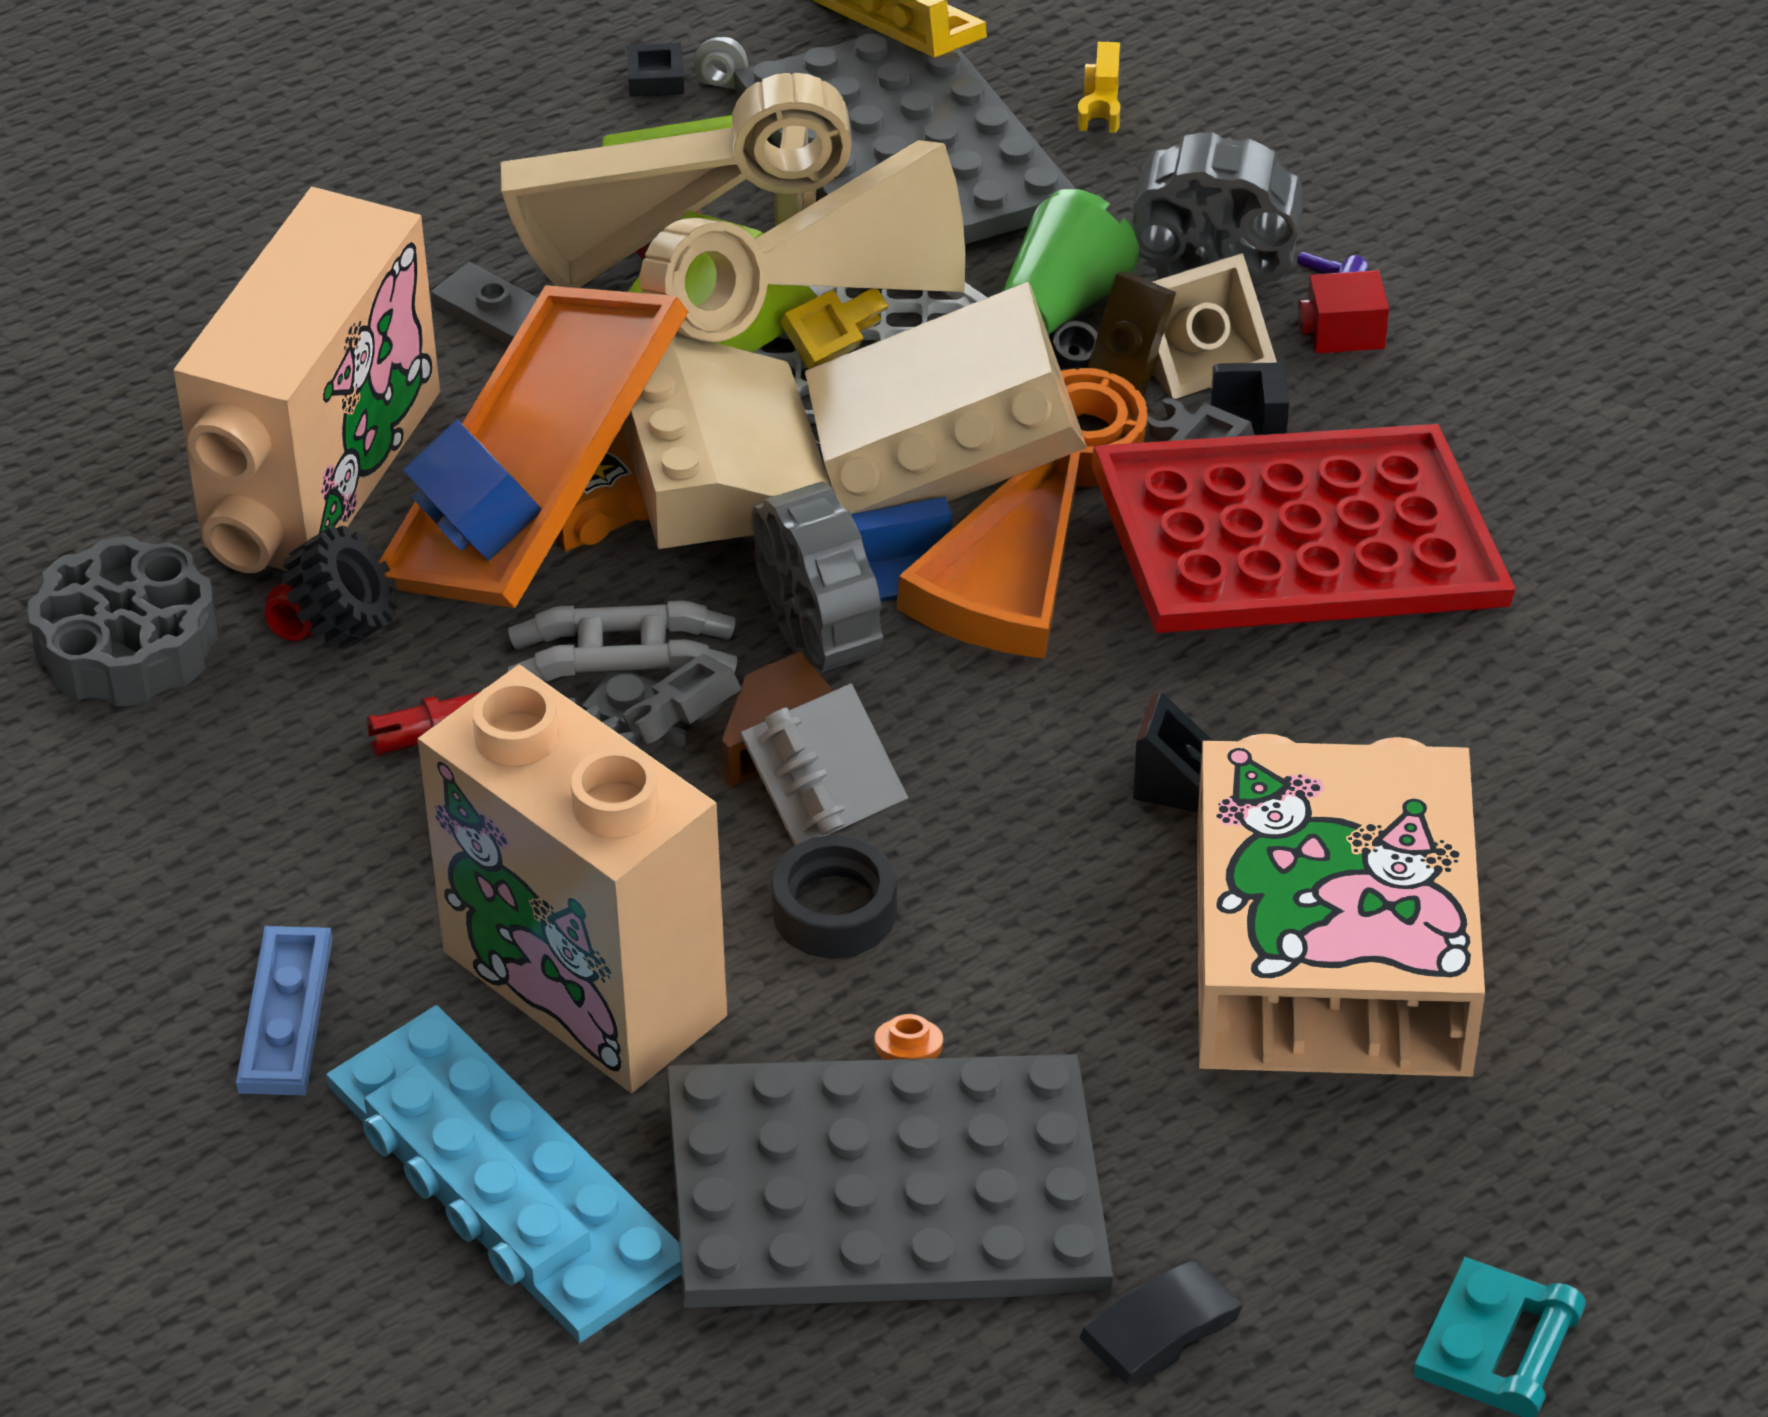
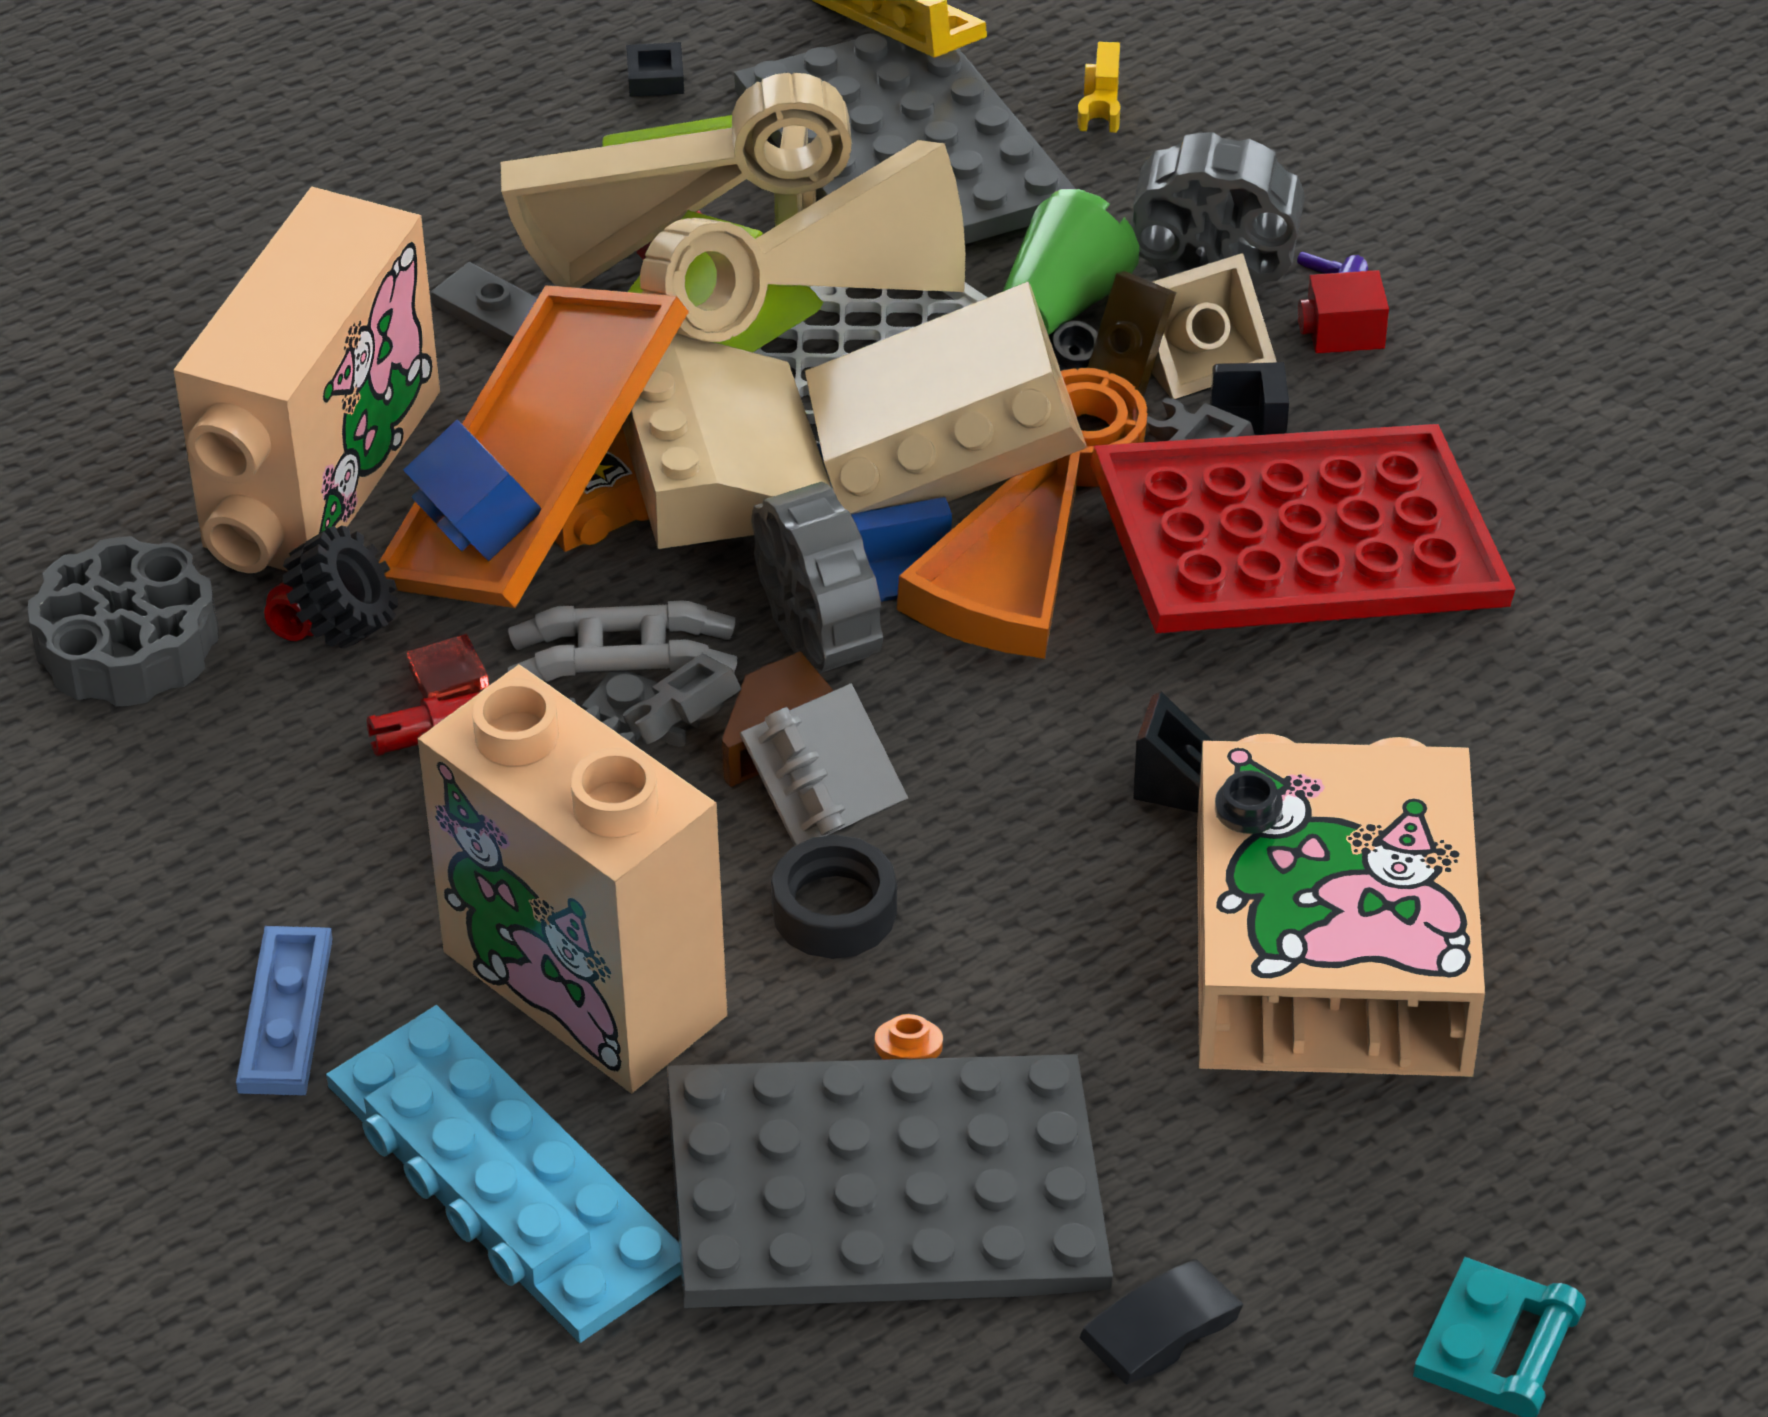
(448, 669): none -> clear red plate
(723, 50): light grey plate -> none
(830, 329): yellow plate -> none
(1248, 802): none -> black plate

